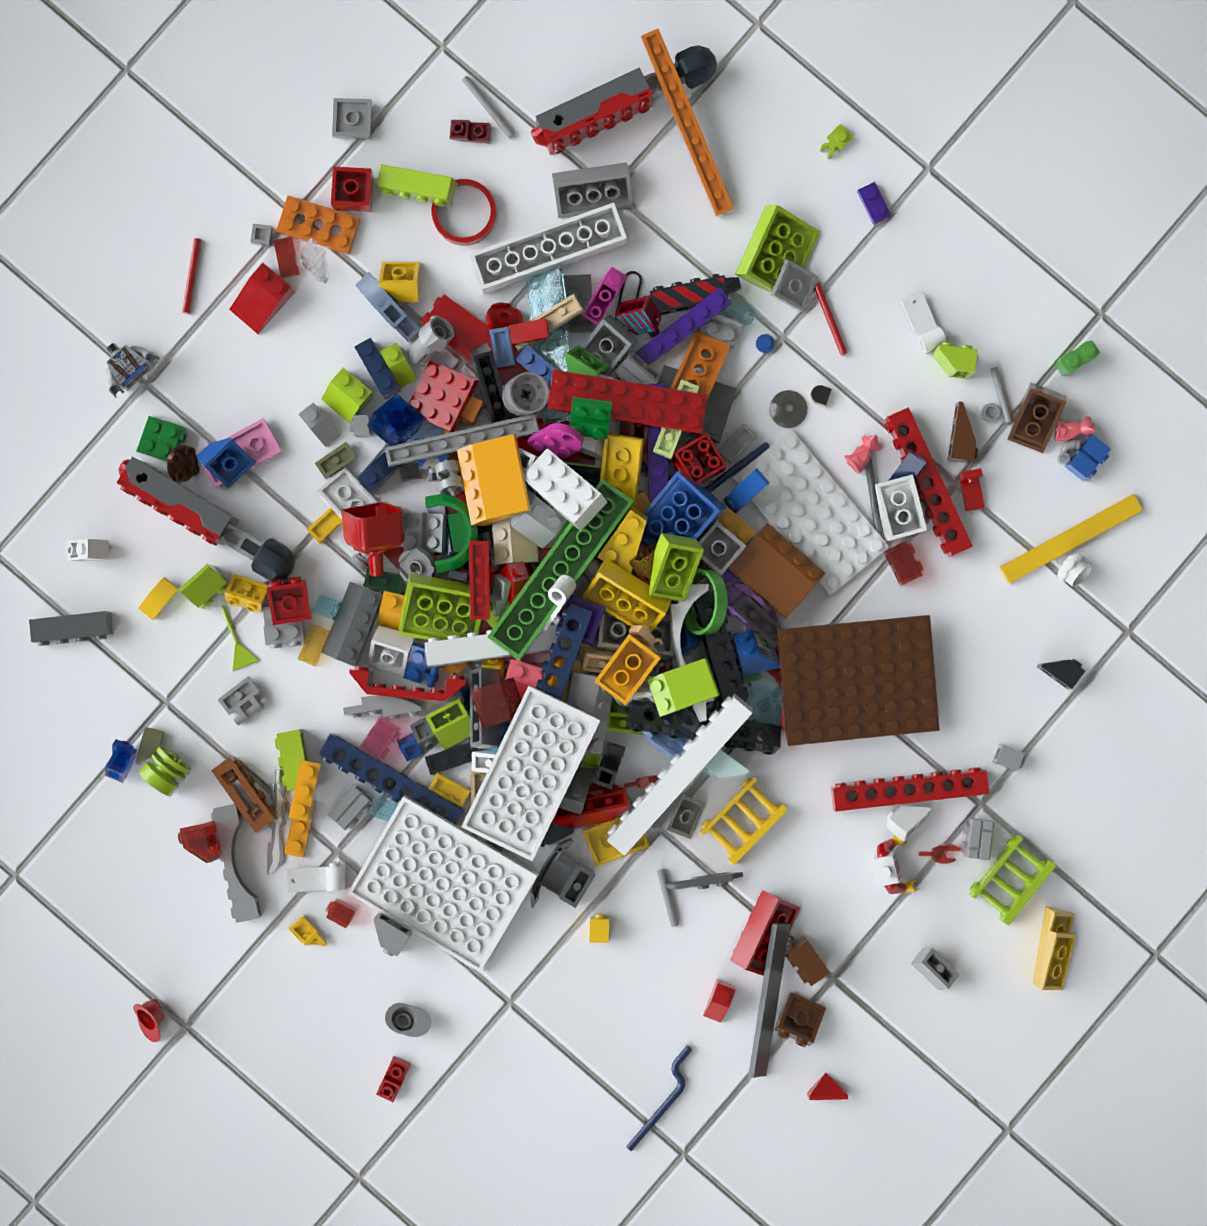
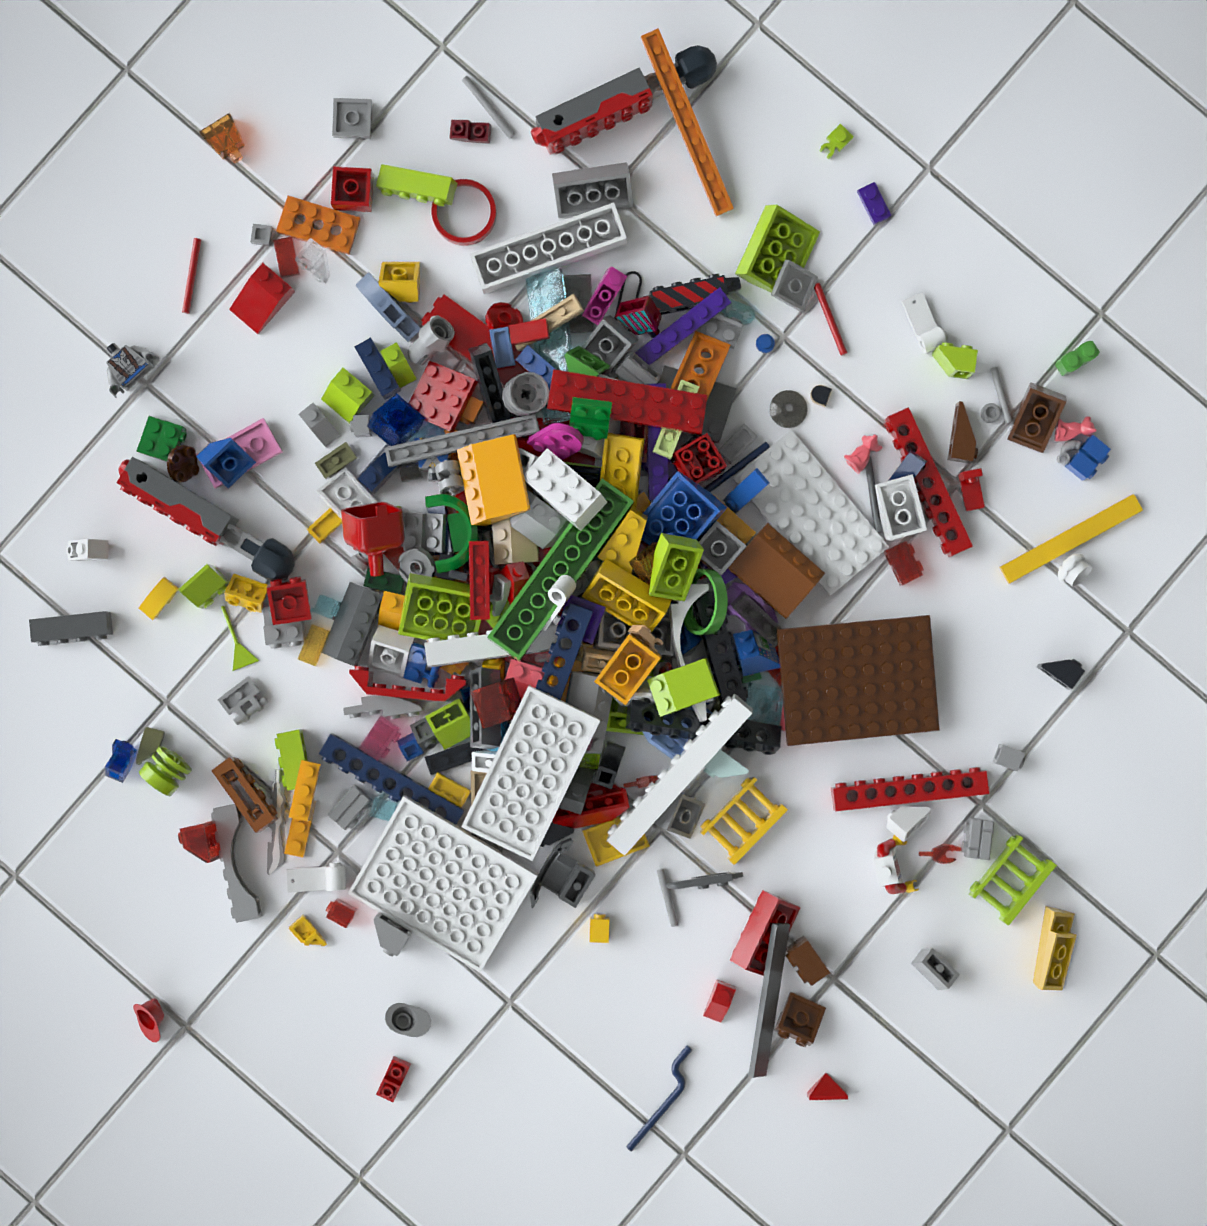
(224, 138): none -> clear orange torso

